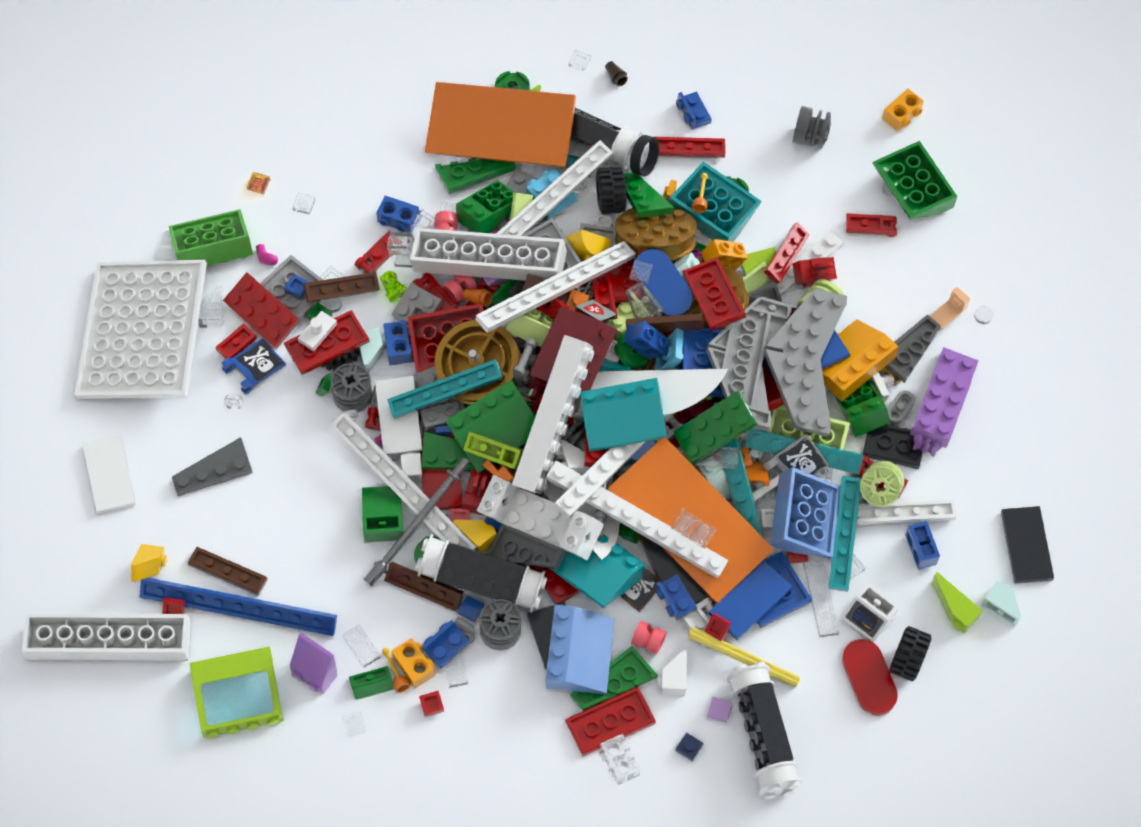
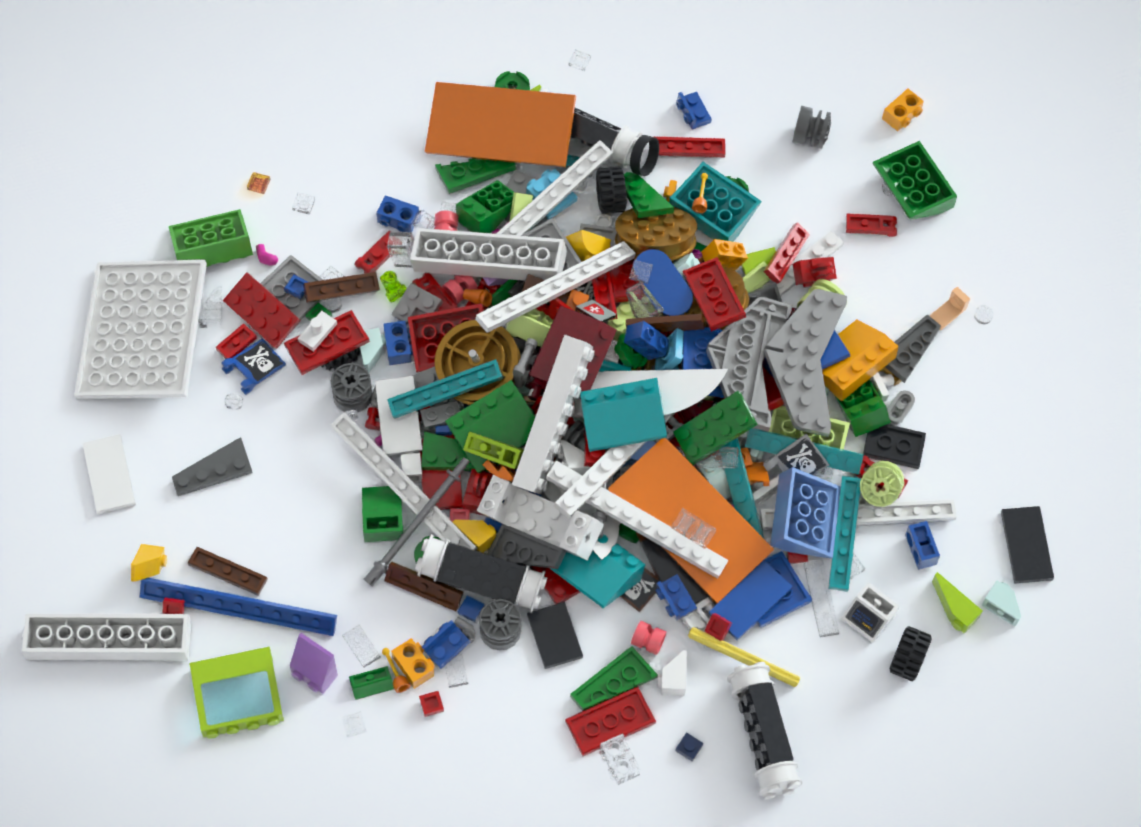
(324, 385): green tile -> none
(579, 650): medium blue slope -> none
(616, 74): dark brown cone -> none
(719, 709): lavender tile -> none
(869, 677): red tile -> none
(943, 401): medium lavender piece -> none

